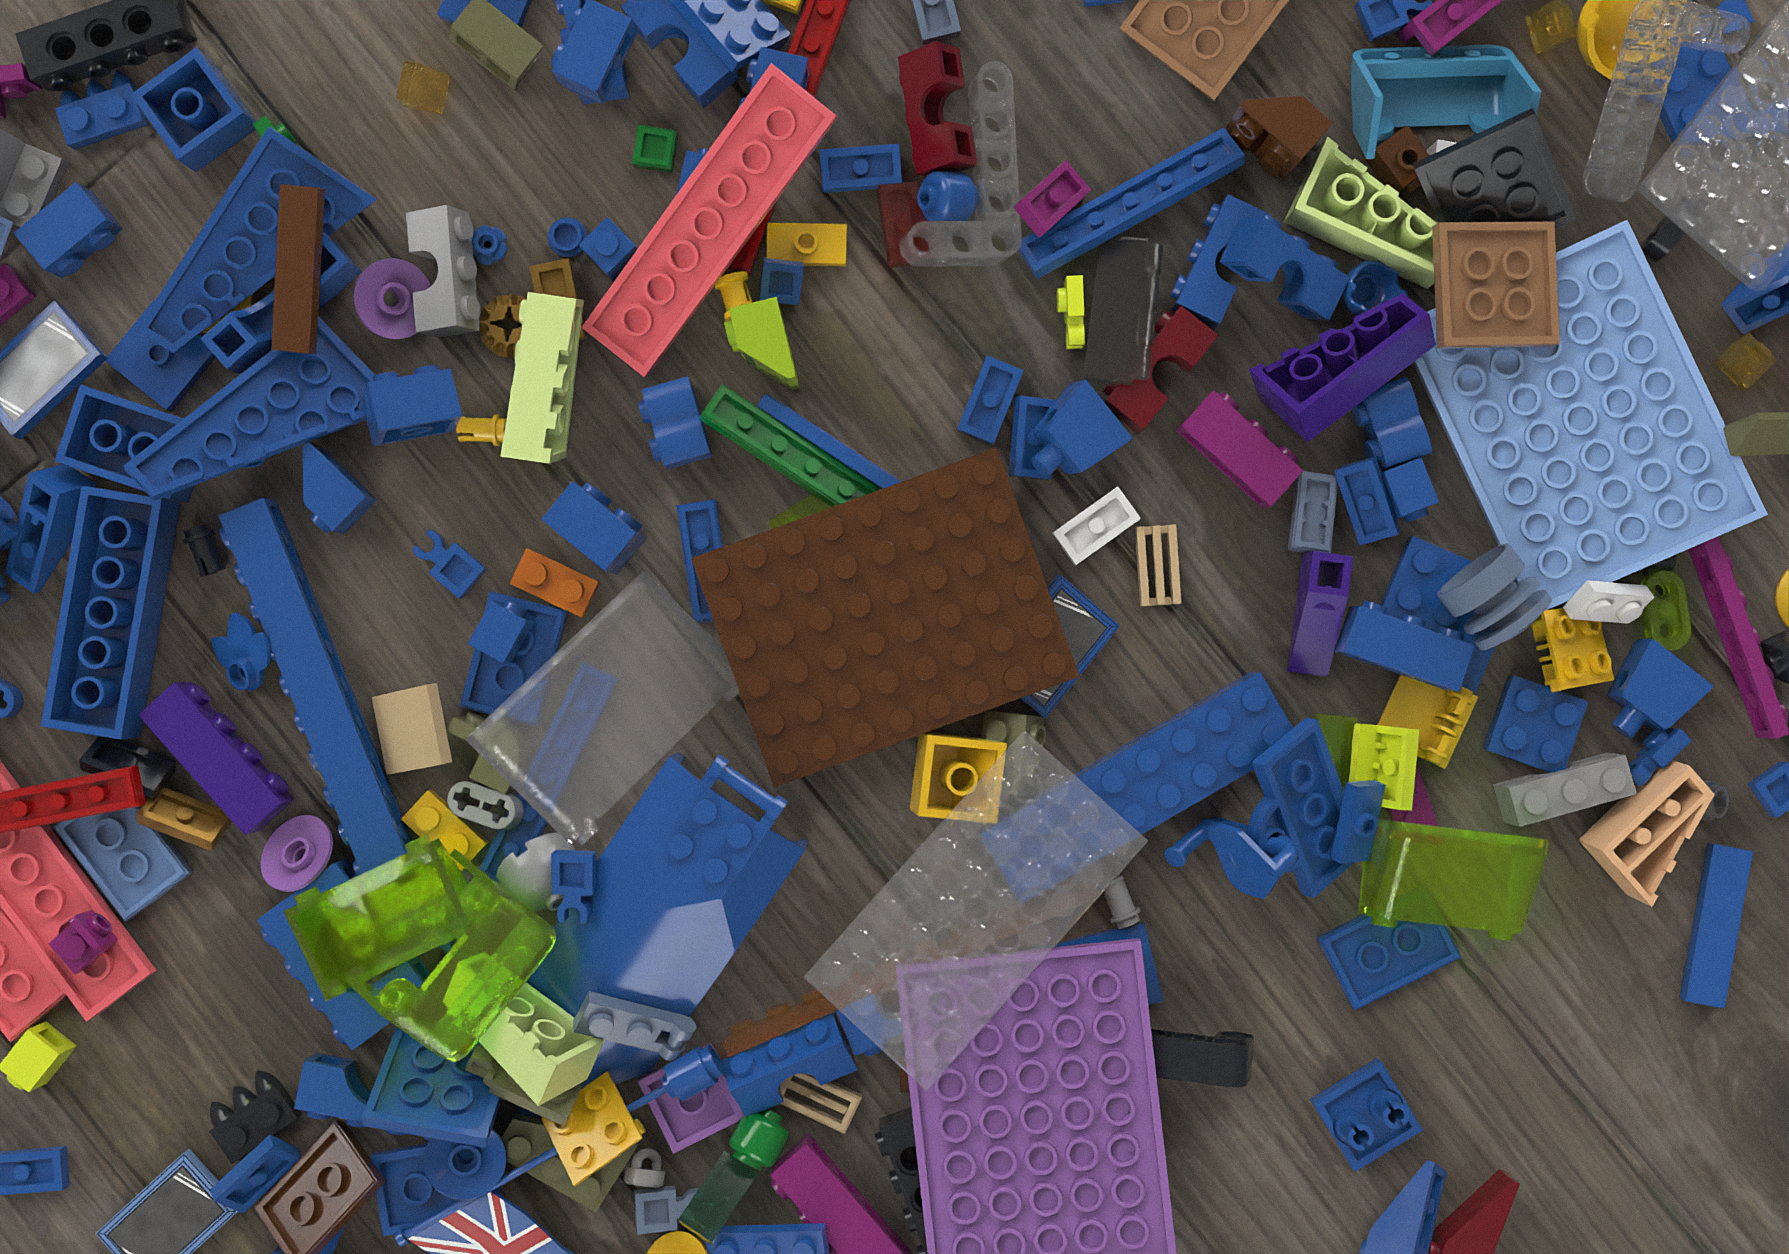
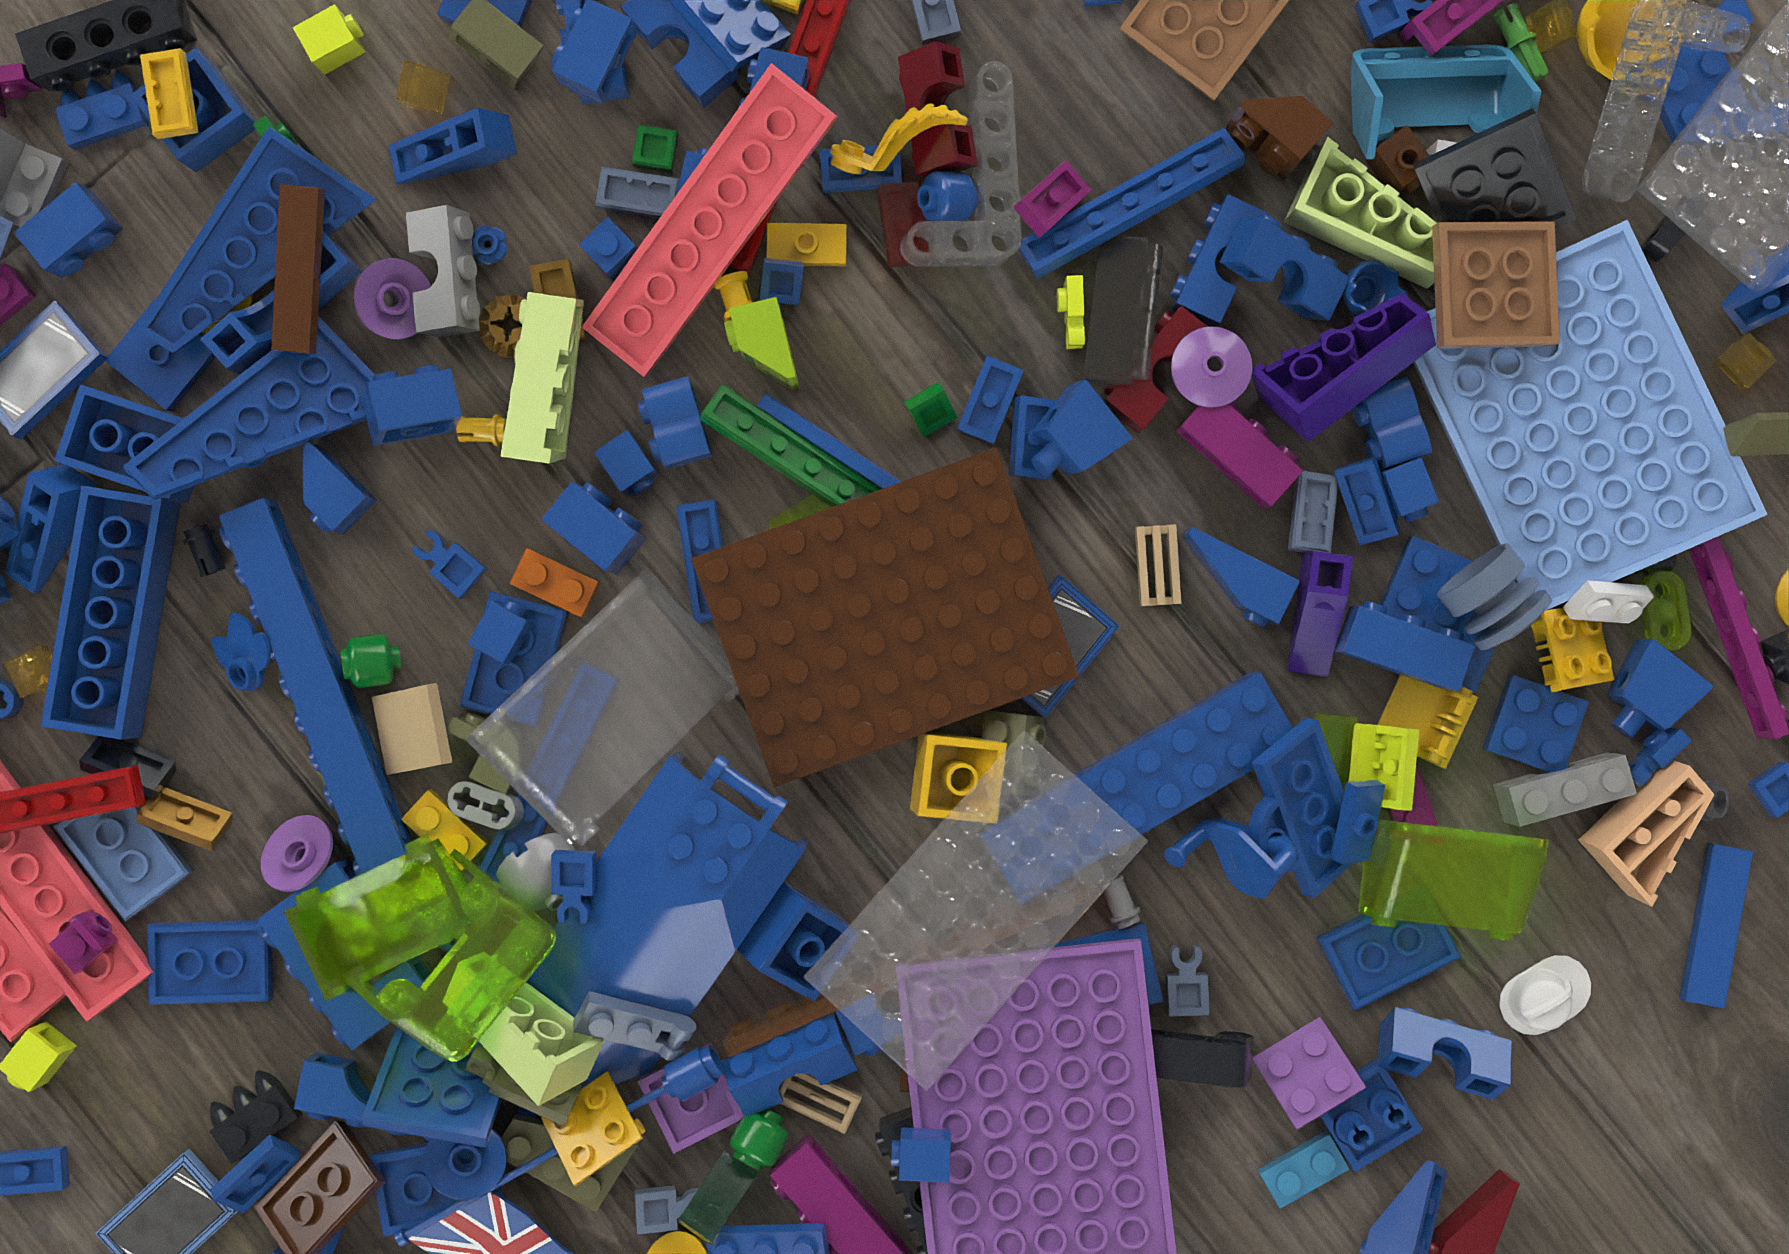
(30, 670): none -> clear yellow tile
(169, 93): none -> yellow plate
(208, 962): none -> blue tile
(217, 756): dark purple brick -> none
(330, 38): none -> neon yellow brick
(370, 660): none -> green head
(453, 146): none -> blue slope
(566, 236): blue plate -> none
(627, 464): none -> blue brick
(635, 192): none -> sand blue plate
(644, 1176): light grey tile -> none
(791, 938): none -> blue brick
(851, 156): none -> yellow plant
(922, 1155): none -> blue brick
(930, 409): none -> green plate
(1096, 526): white plate -> none
(1187, 989): none -> sand blue plate
(1194, 377): none -> medium lavender dish
(1246, 581): none -> blue slope
(1303, 1169): none -> dark azure plate
(1308, 1073): none -> medium lavender plate
(1477, 1056): none -> arch
(1521, 41): none -> bright green axle
(1545, 995): none -> white piece

